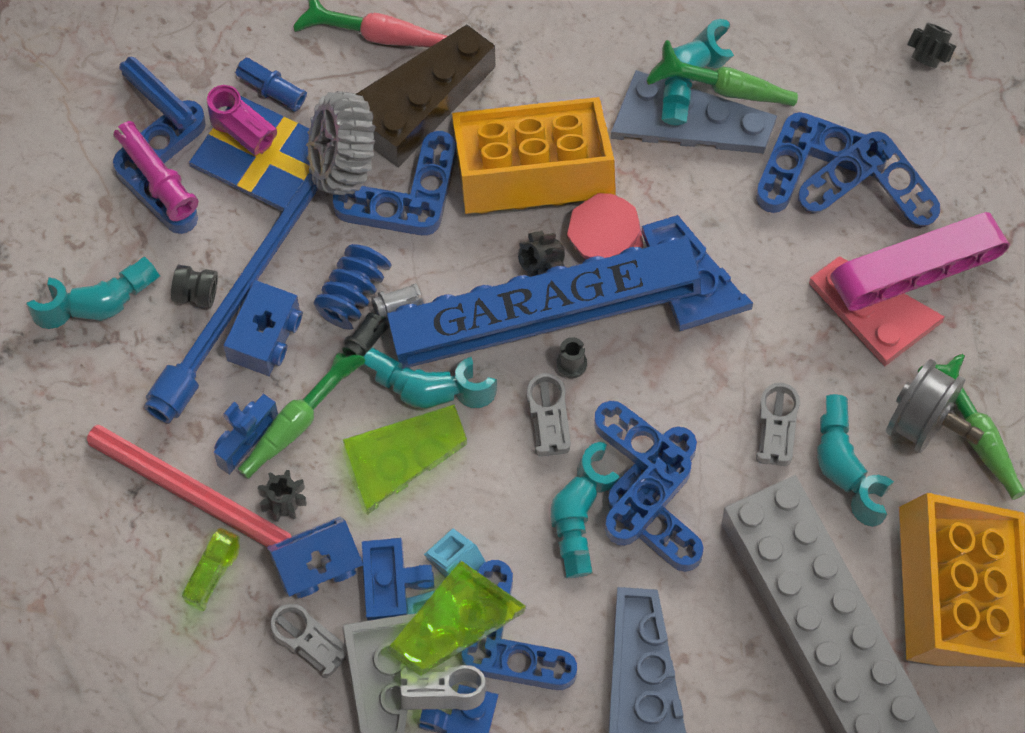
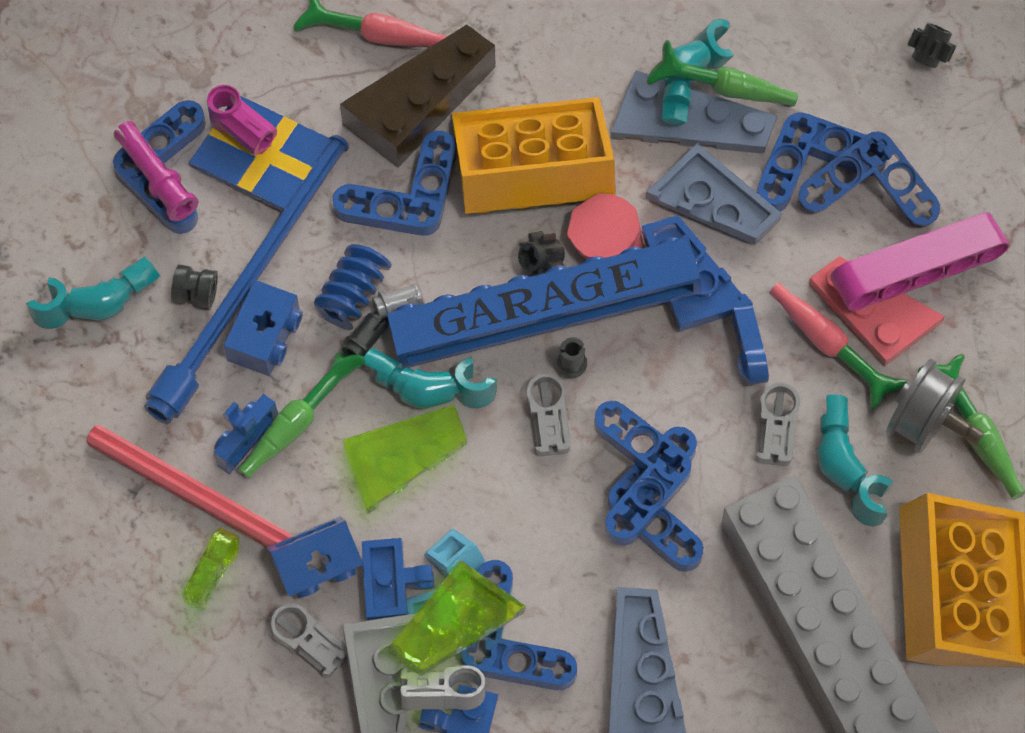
(157, 93): blue axle -> none
(271, 84): blue axle -> none
(275, 488): pearl dark grey gear -> none
(340, 143): light grey gear -> none
(571, 508): teal piece -> none
(715, 196): none -> sand blue wing
(750, 346): none -> blue piece
(834, 342): none -> coral piece

